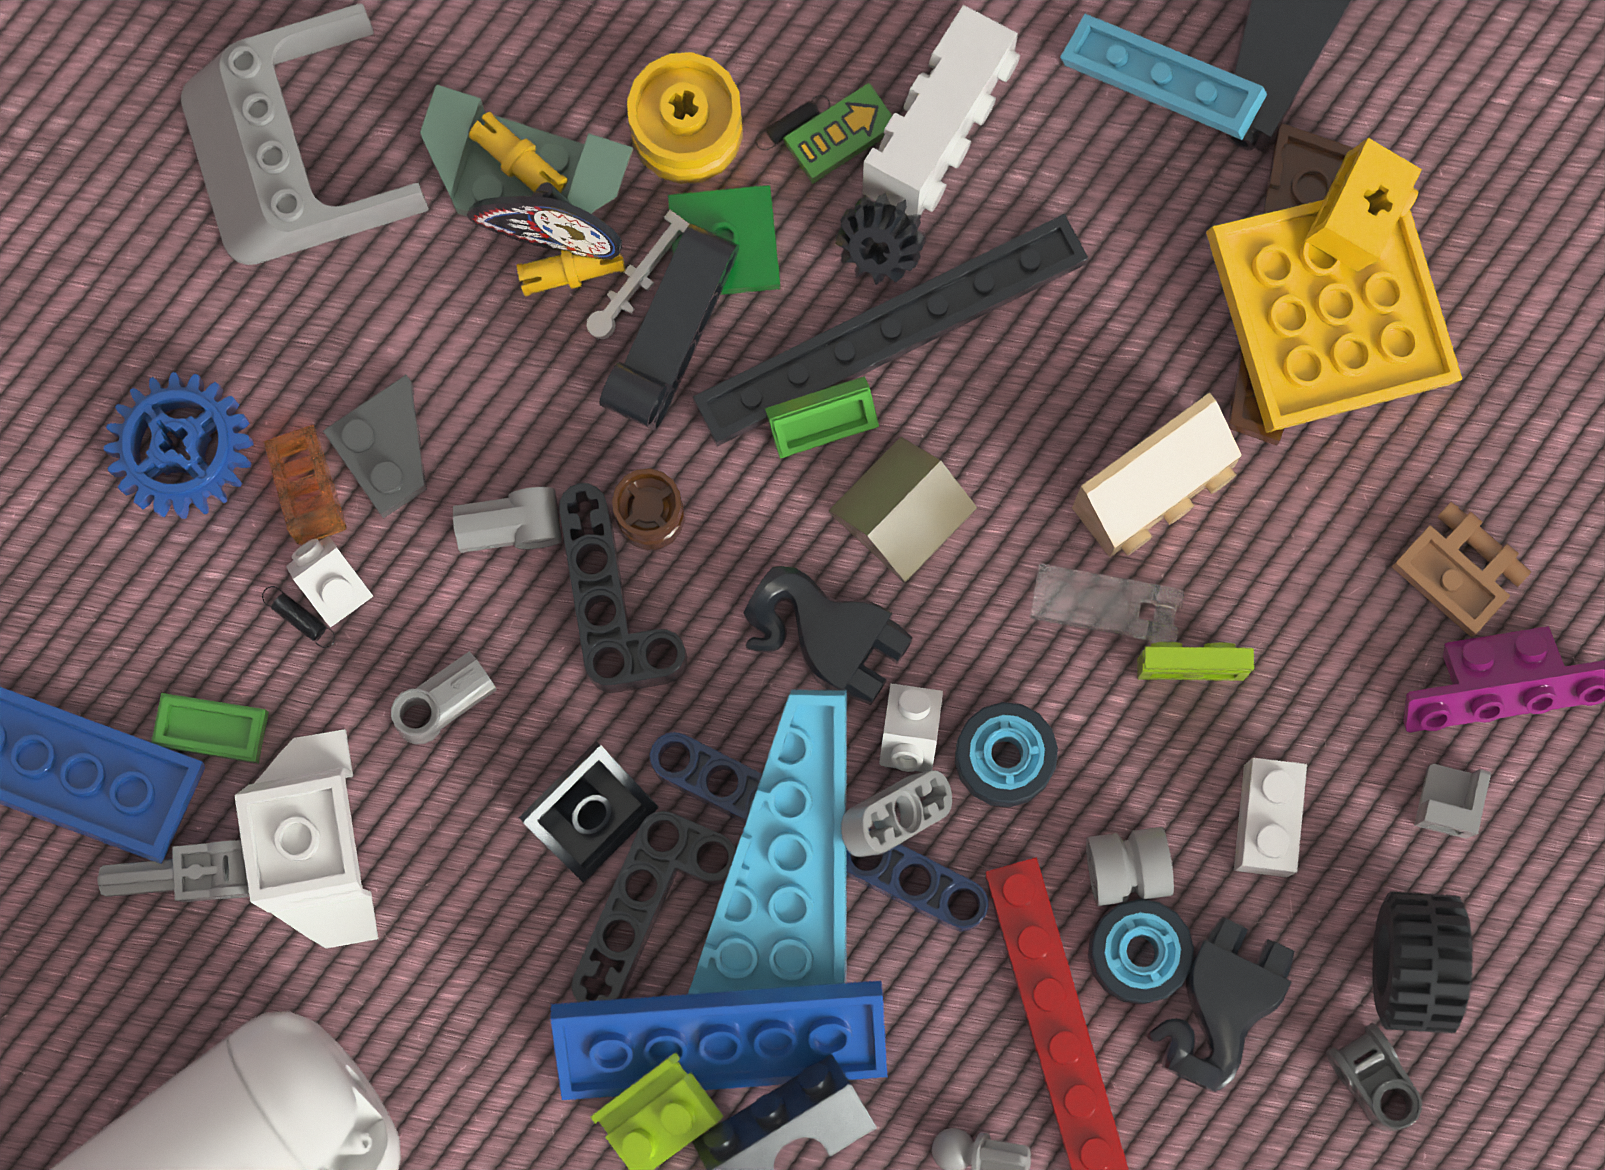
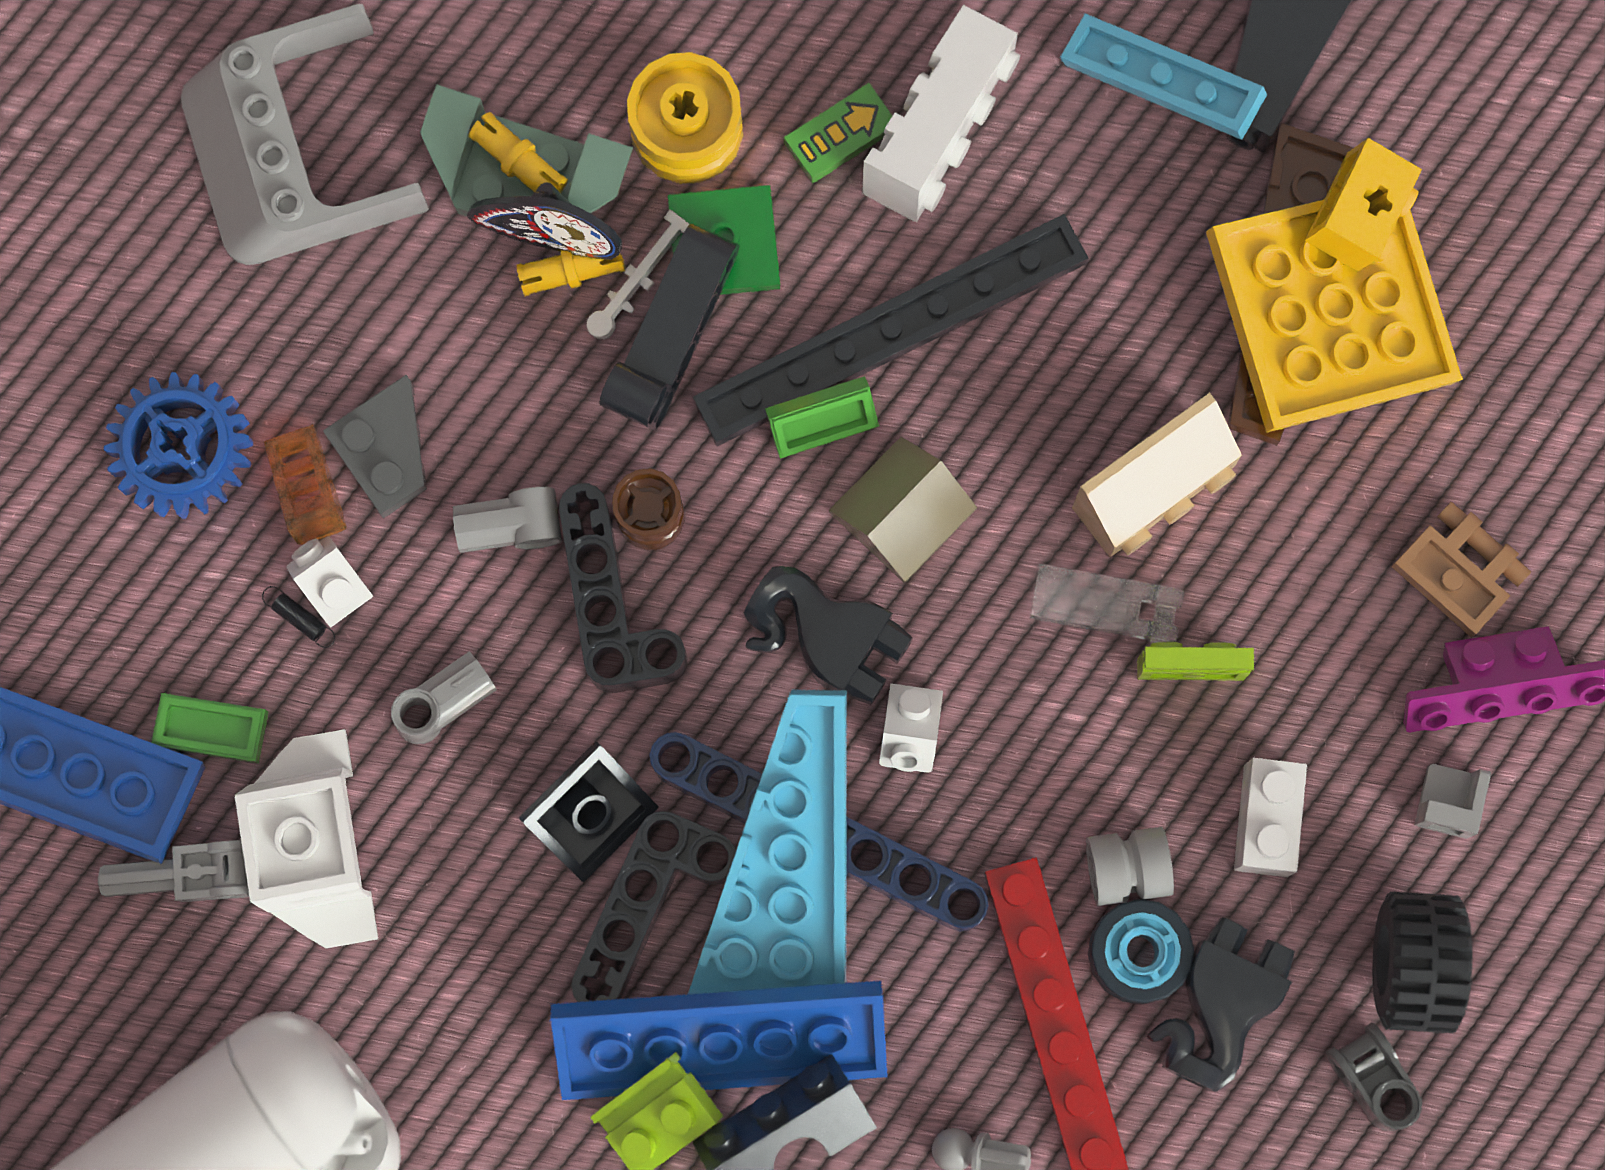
(791, 122): black piece -> none
(880, 238): black gear -> none
(881, 811): light grey beam -> none
(1010, 724): wheel -> none

